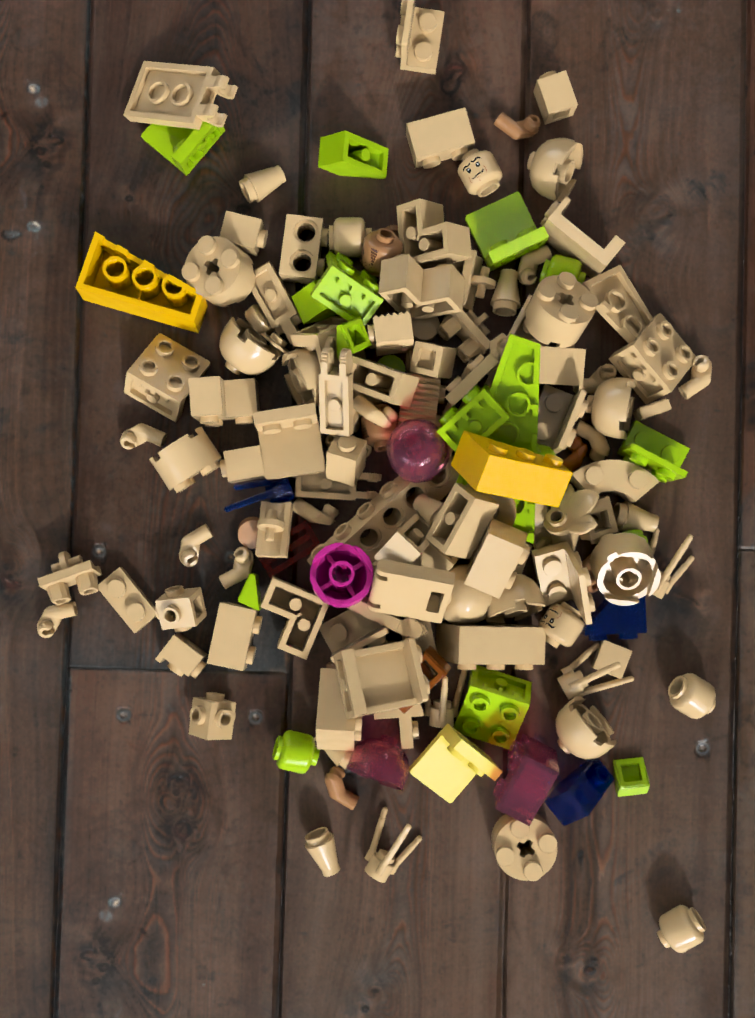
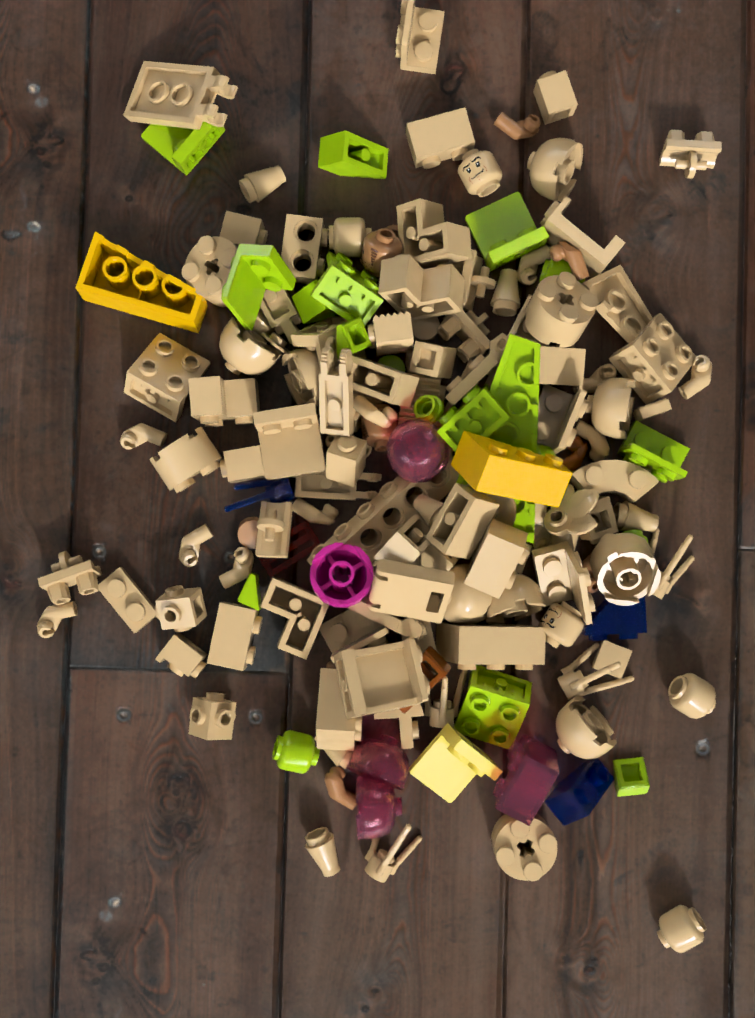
(251, 273): none -> lime bracket
(376, 807): none -> clear pink cylinder
(428, 408): none -> lime plate
(572, 255): none -> medium nougat arm
(690, 154): none -> tan hips

